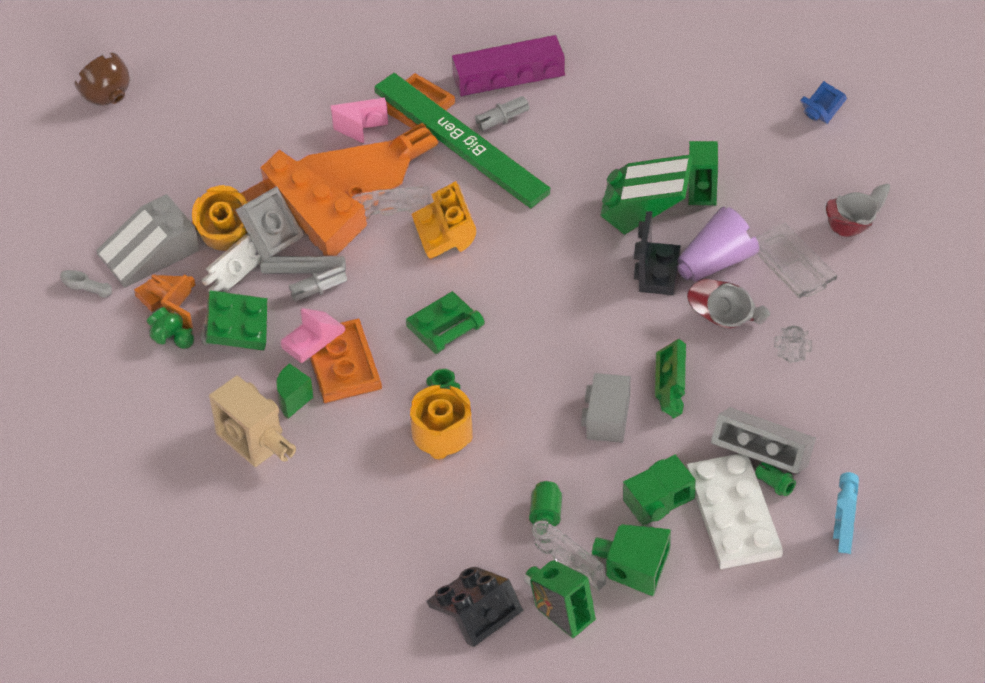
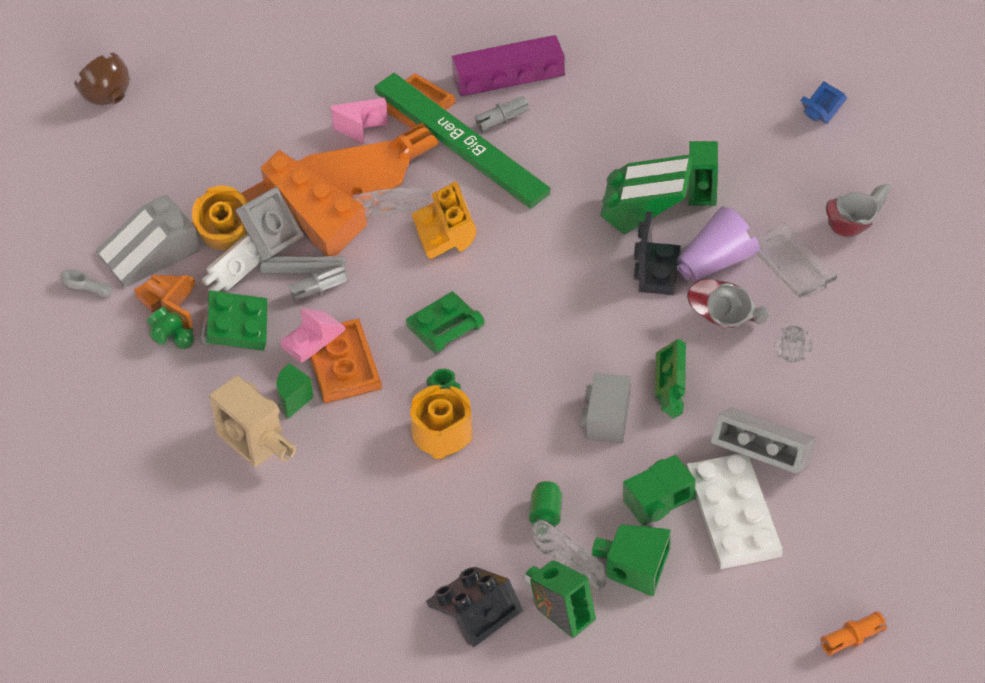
(780, 481): green pin -> none
(846, 511): medium azure plate -> none
(853, 633): none -> orange pin

